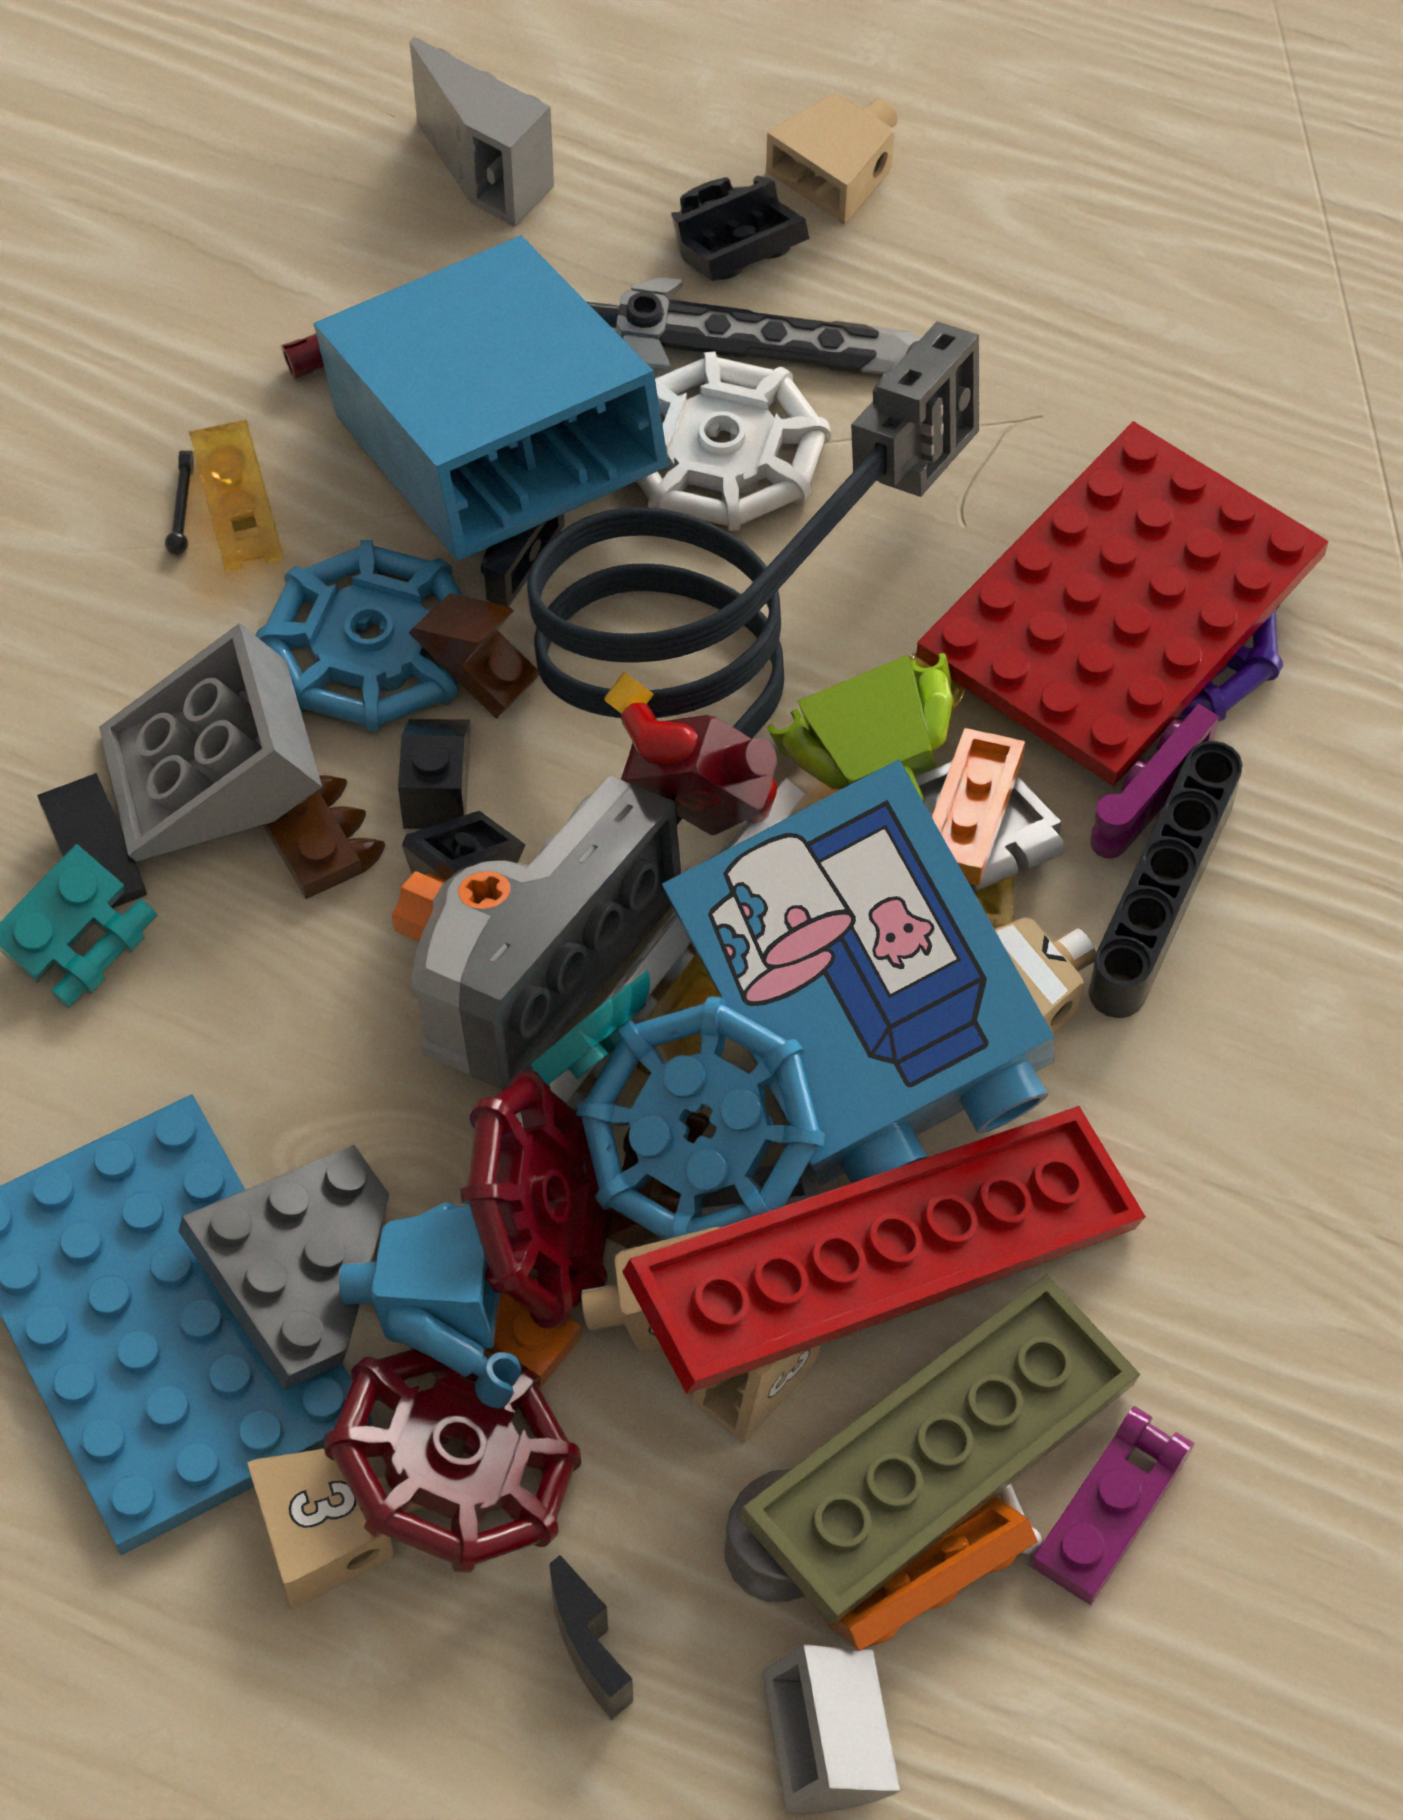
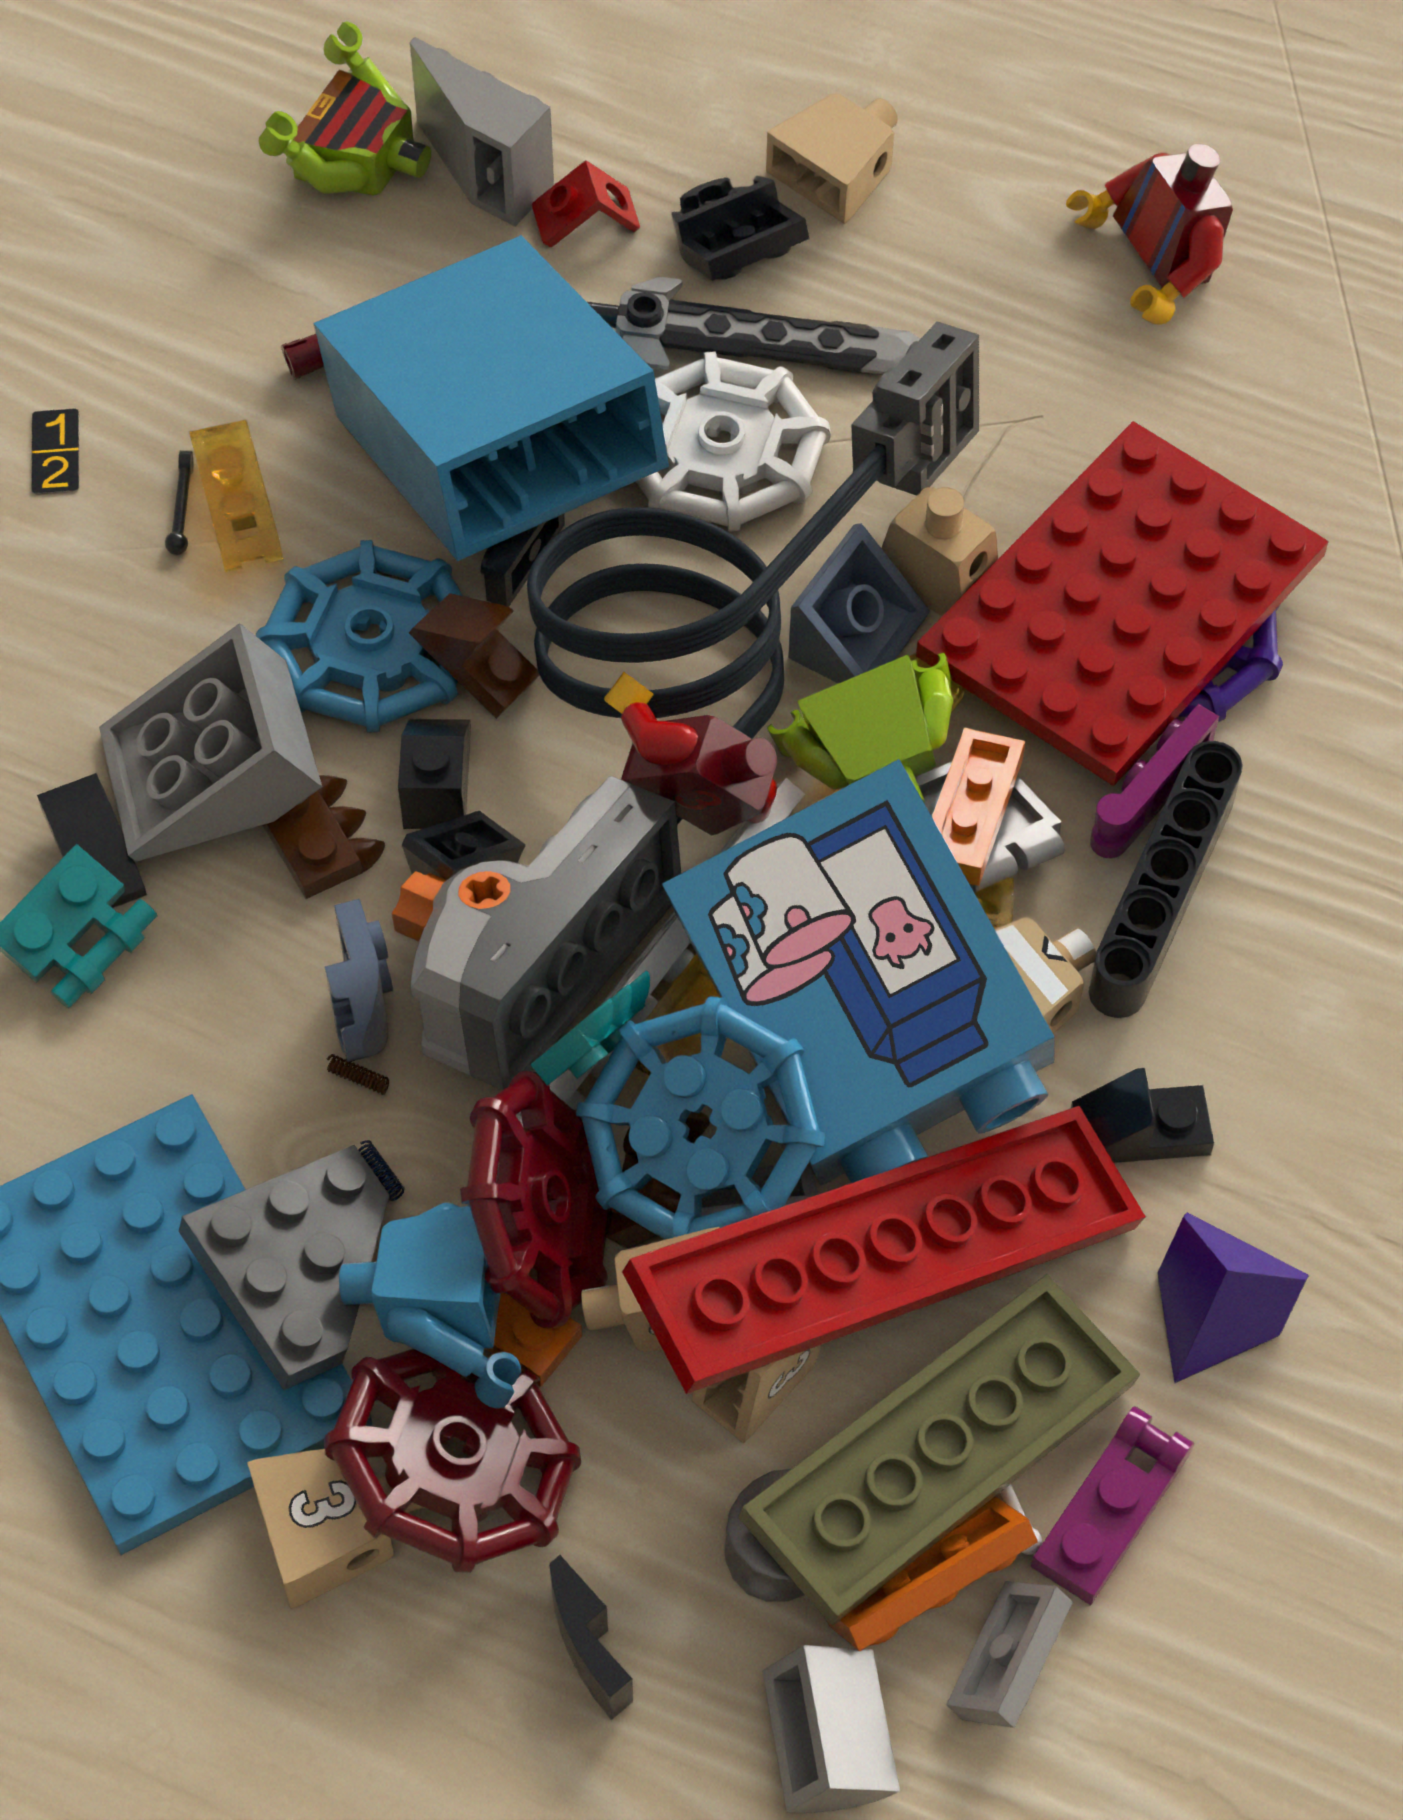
(55, 451): none -> black sticker
(353, 131): none -> lime torso
(359, 983): none -> sand blue slope
(360, 1077): none -> reddish brown leg
(386, 1168): none -> dark blue leg
(579, 198): none -> red bracket
(854, 611): none -> sand blue slope
(940, 546): none -> tan torso
(1009, 1654): none -> light grey plate
(1148, 1122): none -> black slope
(1171, 217): none -> torso
(1221, 1296): none -> dark purple slope

